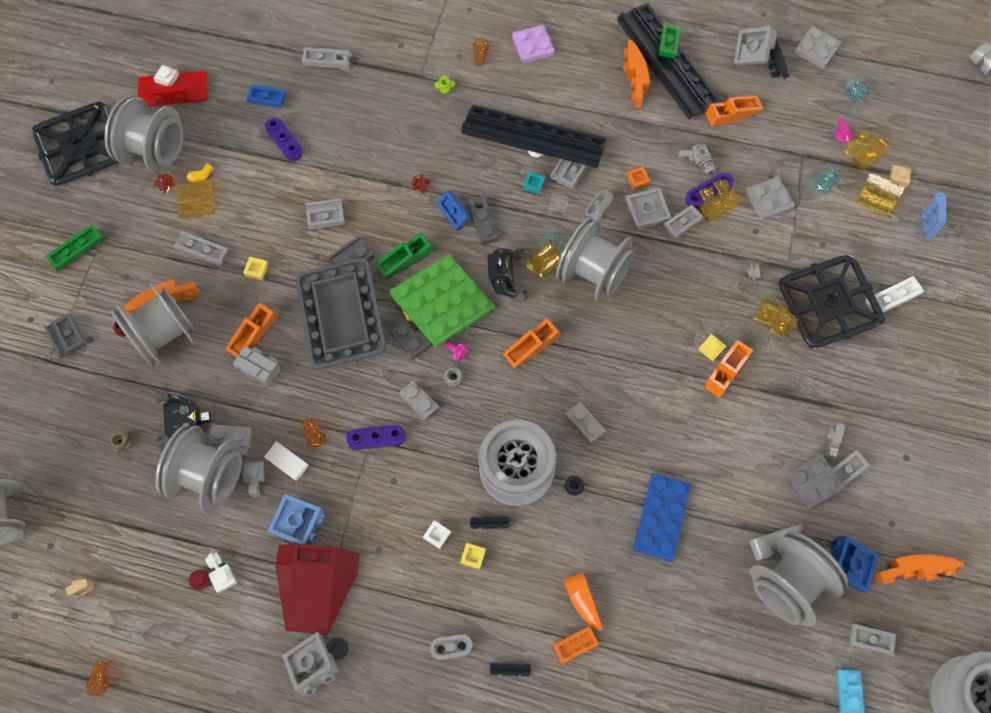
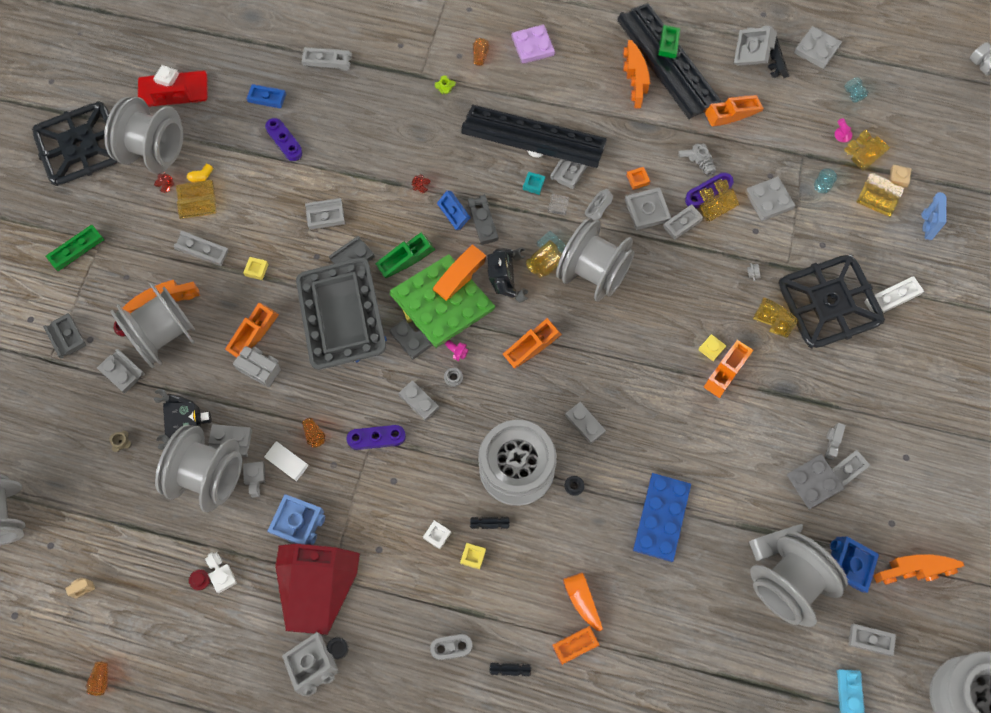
(120, 371): none -> light grey plate
(460, 272): none -> orange slope

